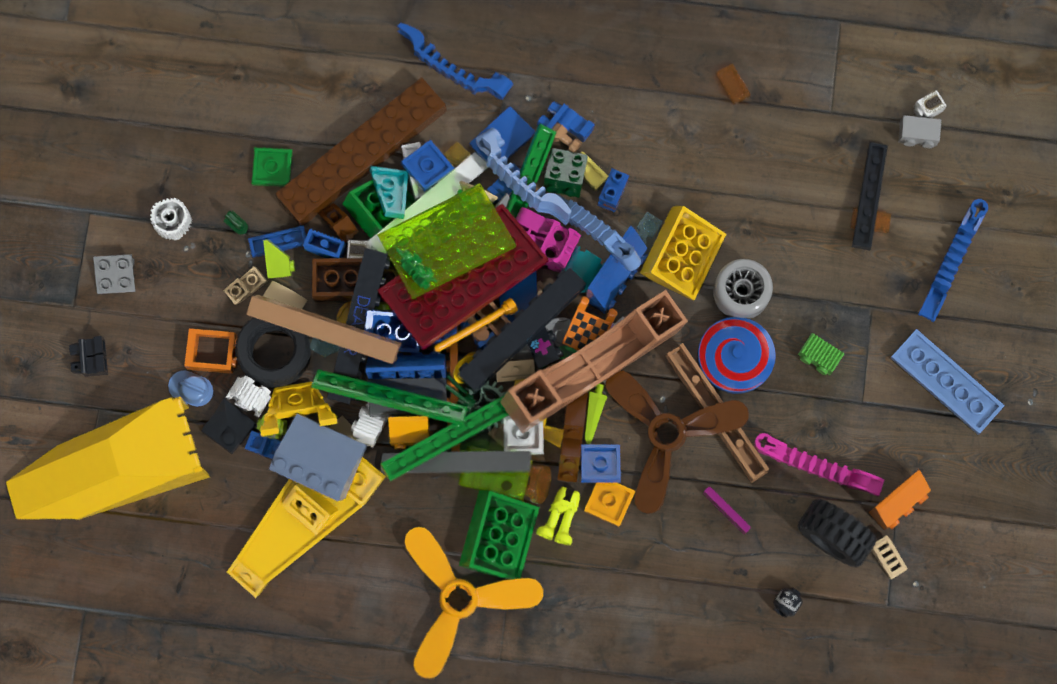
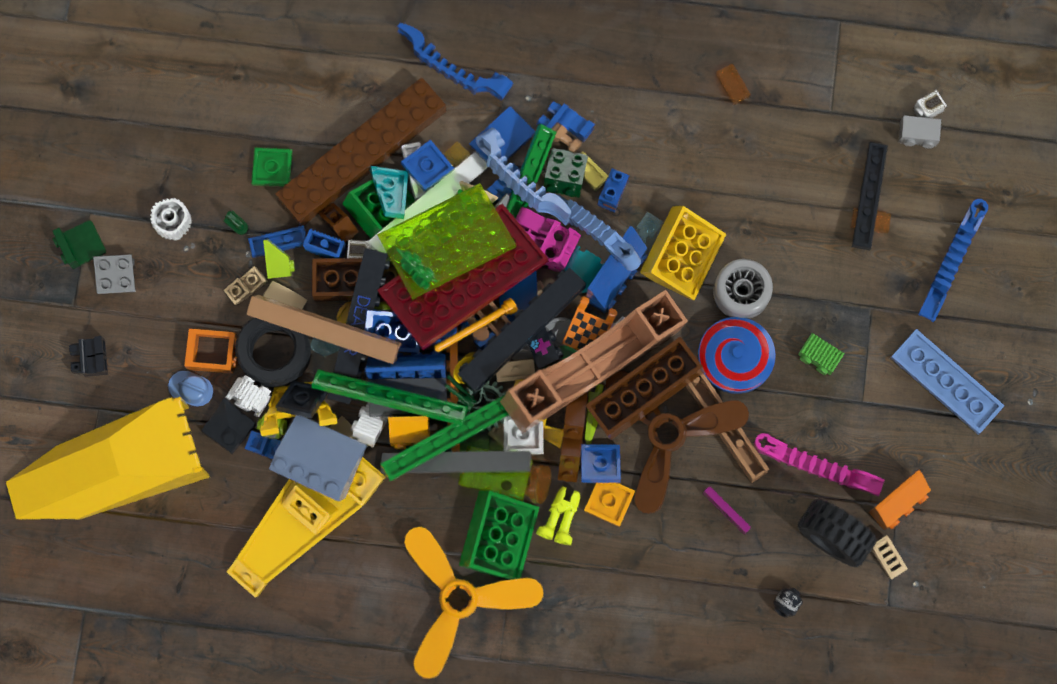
(79, 244): none -> dark green bracket
(301, 400): none -> black tile
(645, 388): none -> reddish brown brick

